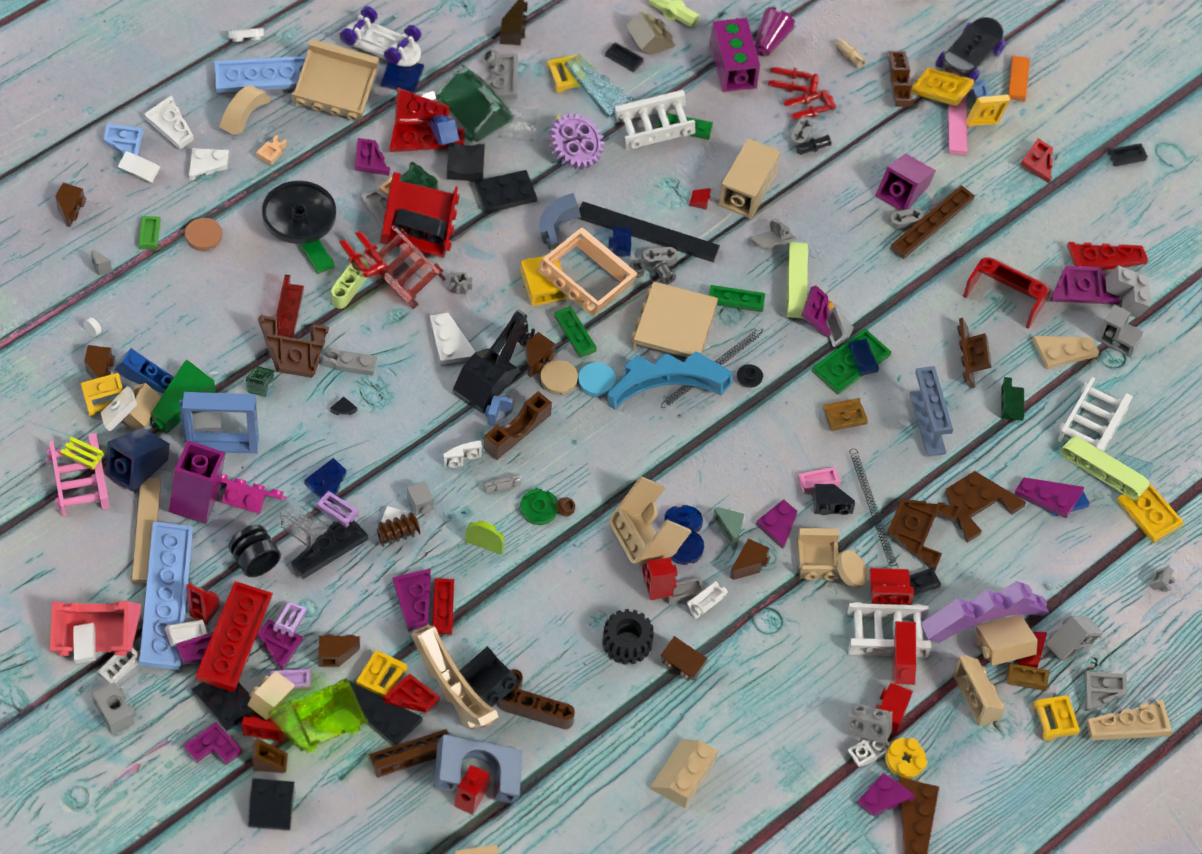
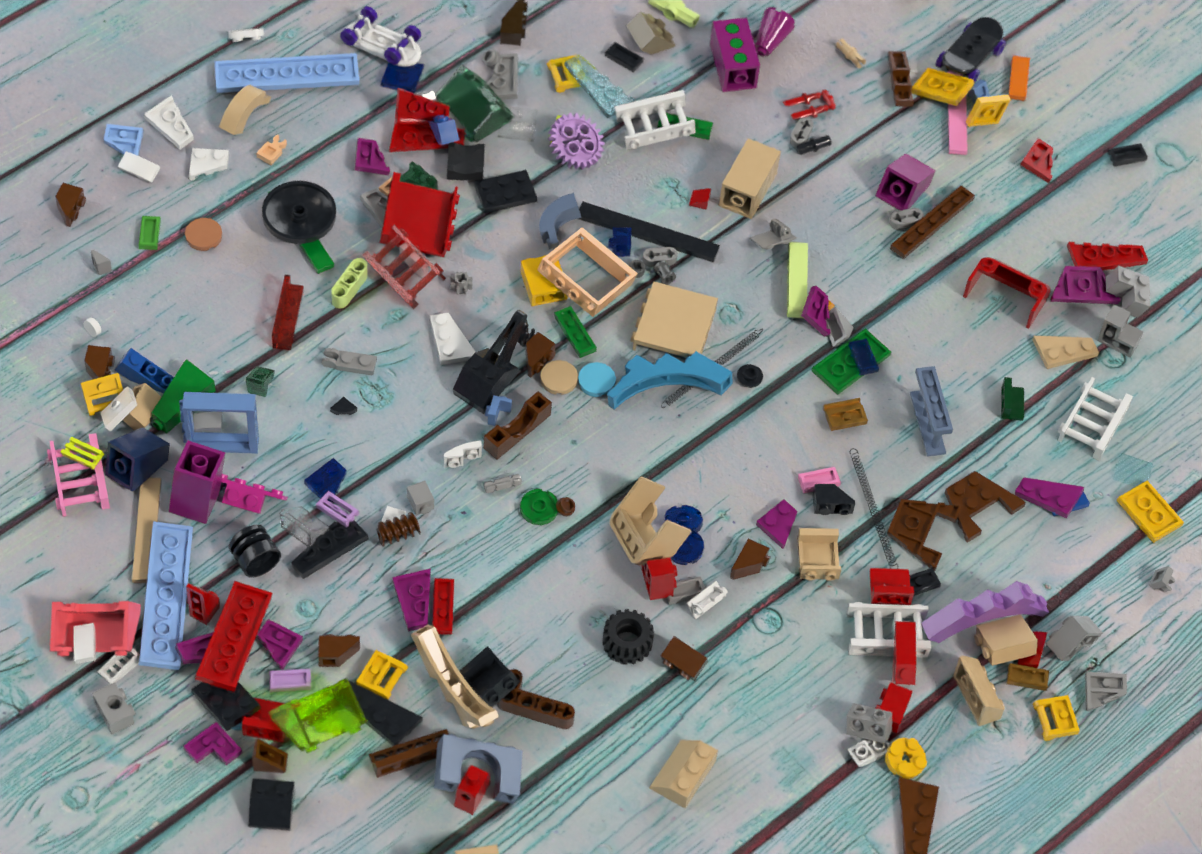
(184, 631): white tile -> none
(271, 694): tan brick -> none
(285, 628): lavender tile -> none
(293, 354): reddish brown wing -> none
(336, 80): tan panel -> none
(369, 249): red piece -> none
(412, 695): red wing -> none
(420, 225): black beam -> none
(485, 536): lime tile -> none
(729, 524): sand green slope -> none
(738, 298): green plate -> none
(791, 86): red piece -> none
(852, 569): tan tile -> none
(884, 795): magenta wing -> none
(975, 352): reddish brown bracket -> none
(1105, 467): yellowish green beam -> none
(1134, 723): tan wing -> none

